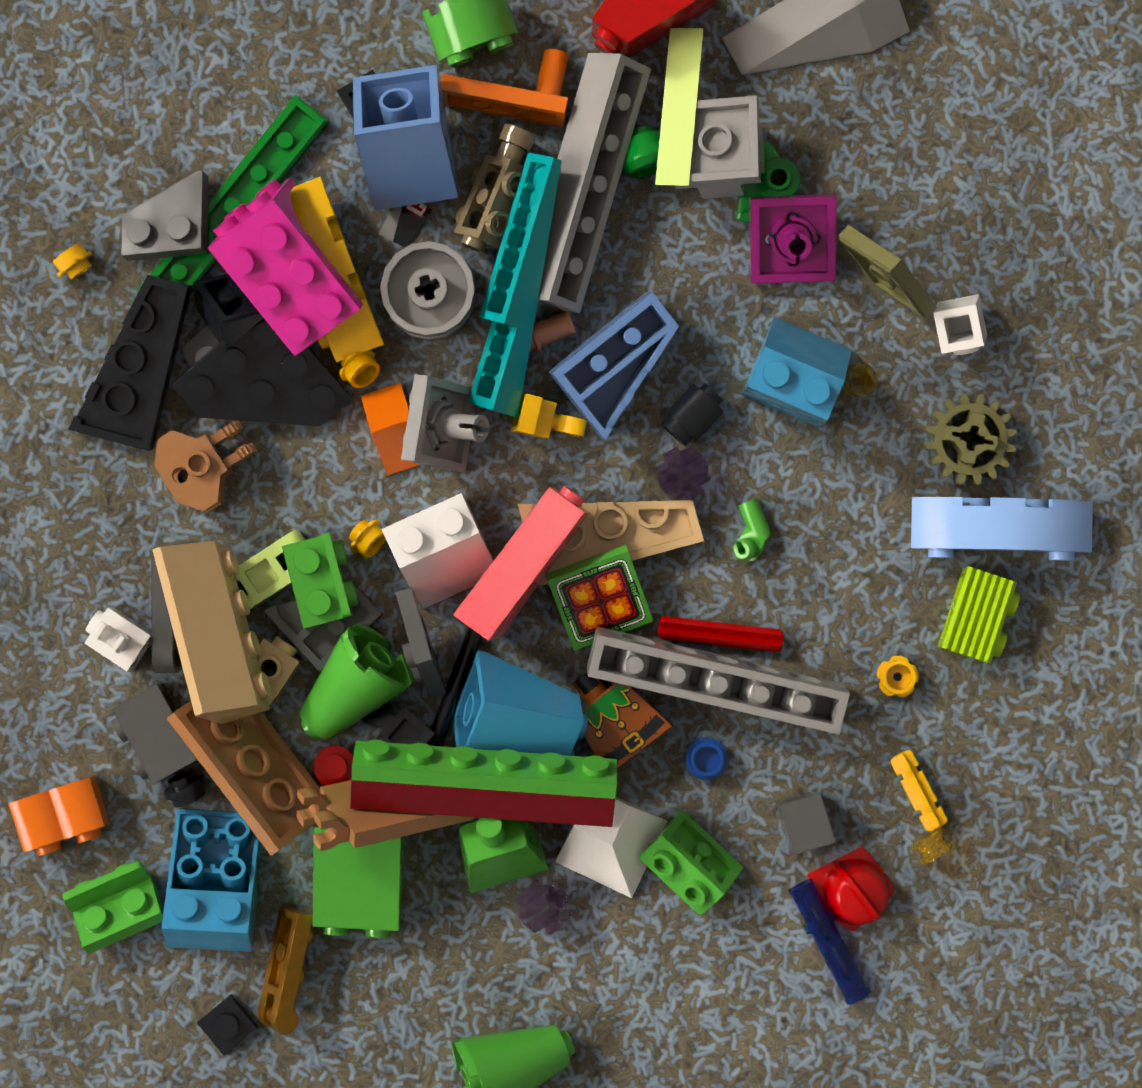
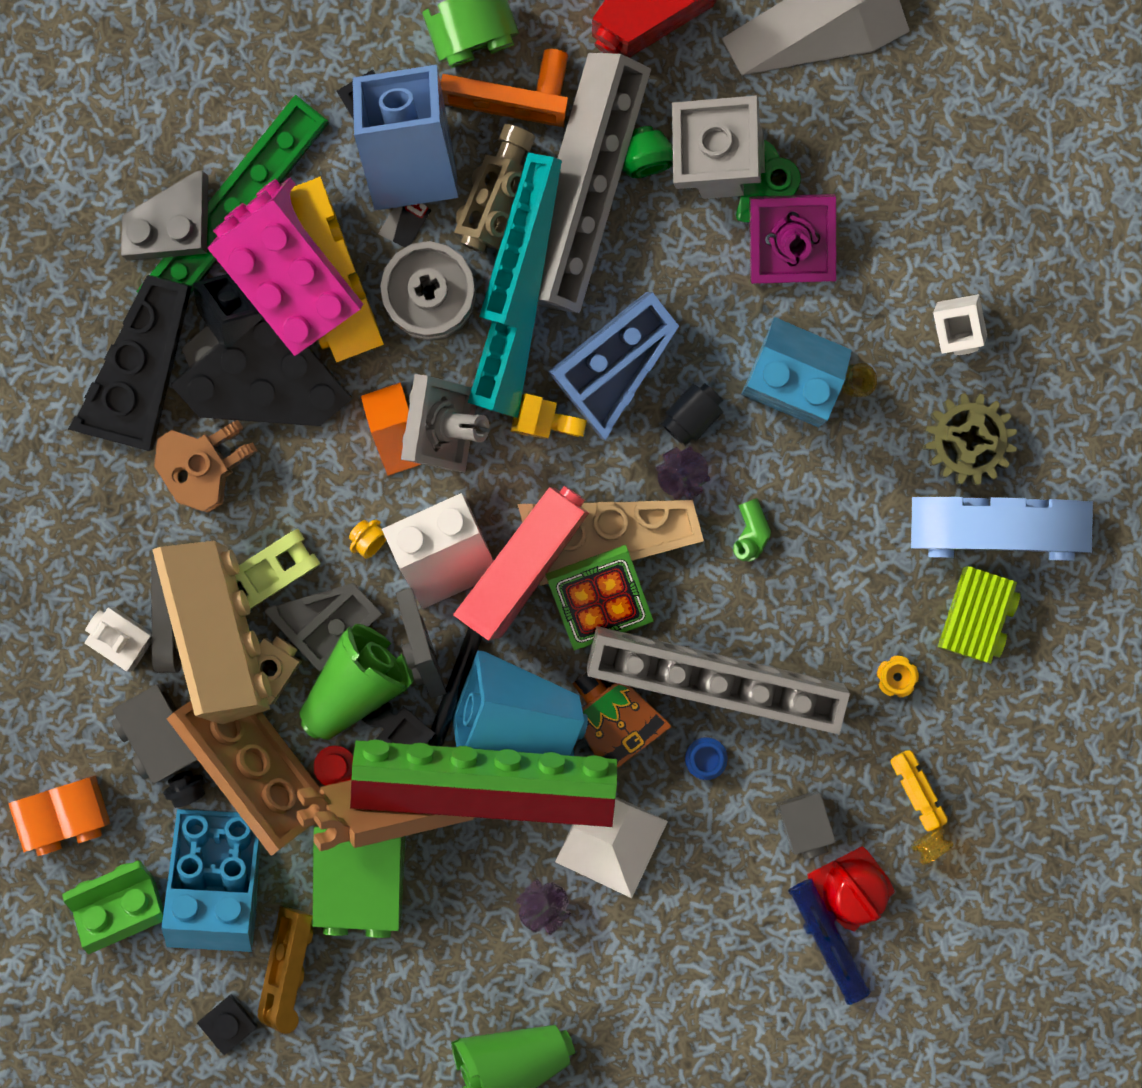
(73, 261): yellow plate -> none
(319, 580): bright green bracket -> none
(360, 369): yellow plate -> none
(499, 852): bright green torso -> none
(551, 330): nougat pin -> none
(679, 106): yellowish green sticker -> none
(691, 863): bright green bracket -> none
(720, 634): red axle -> none
(887, 272): olive tile -> none

